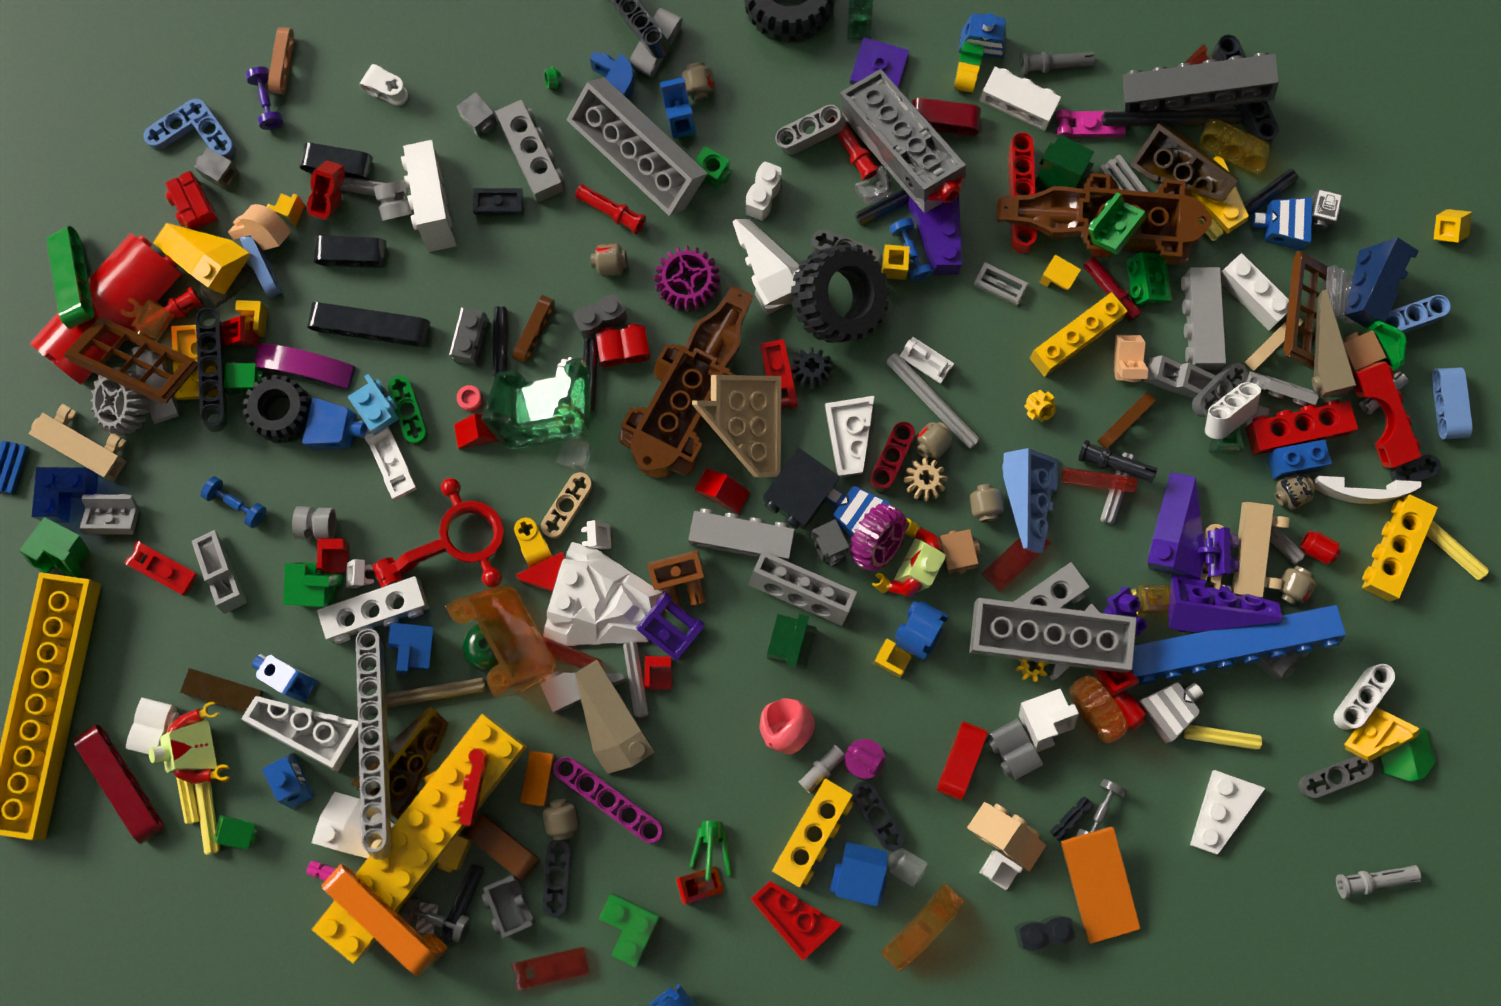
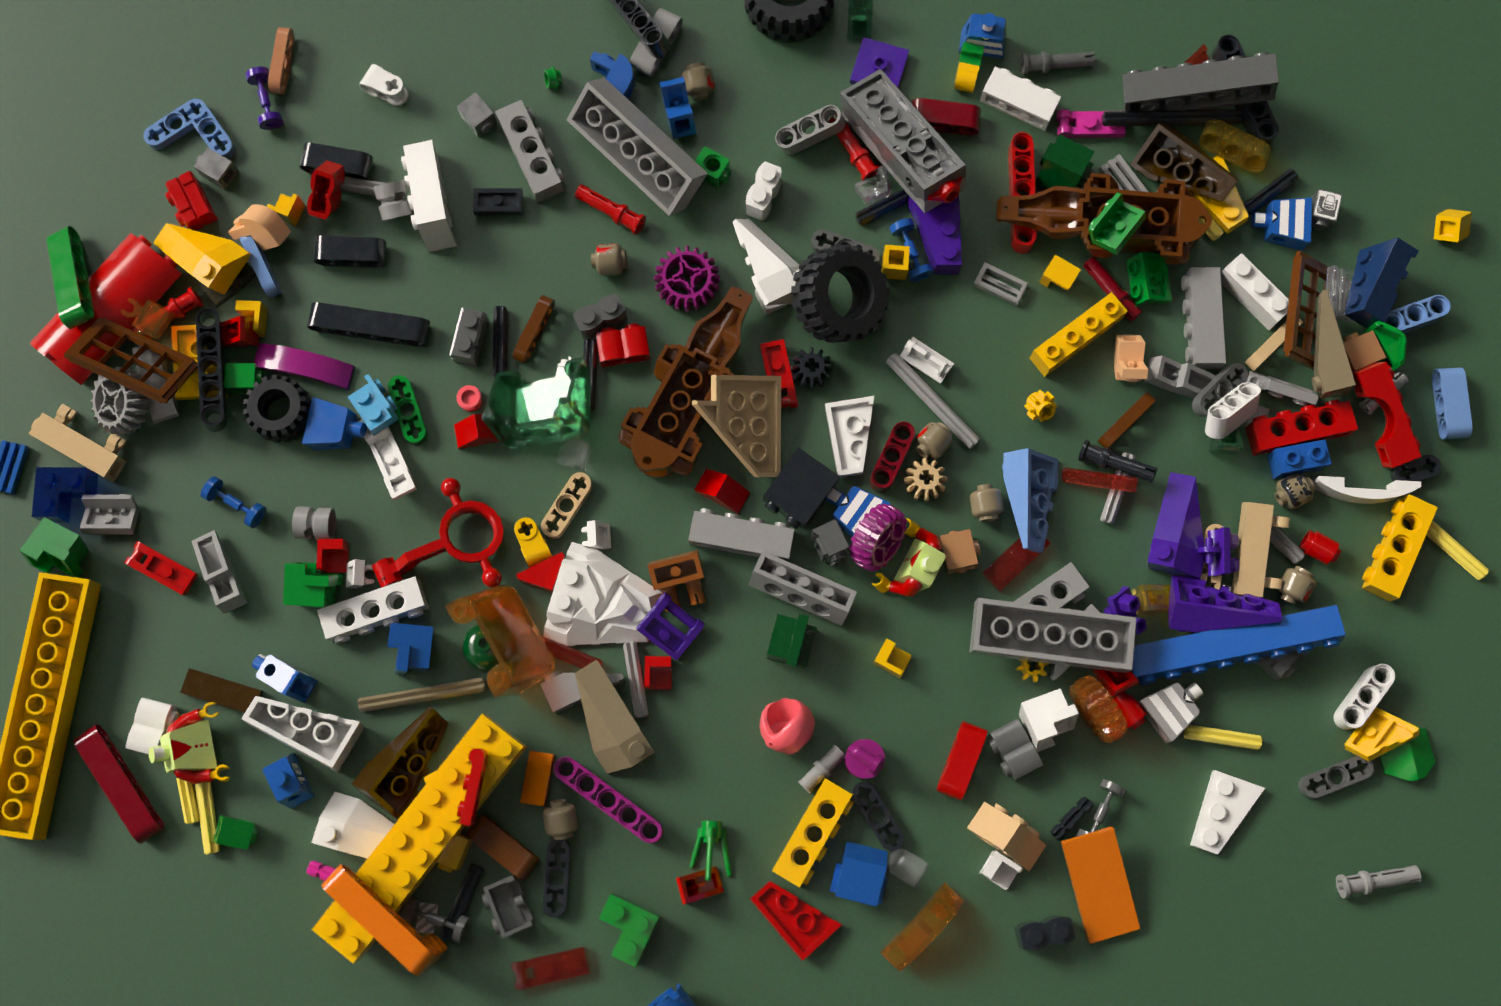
(373, 753): light grey beam -> none
(921, 630): blue brick -> none

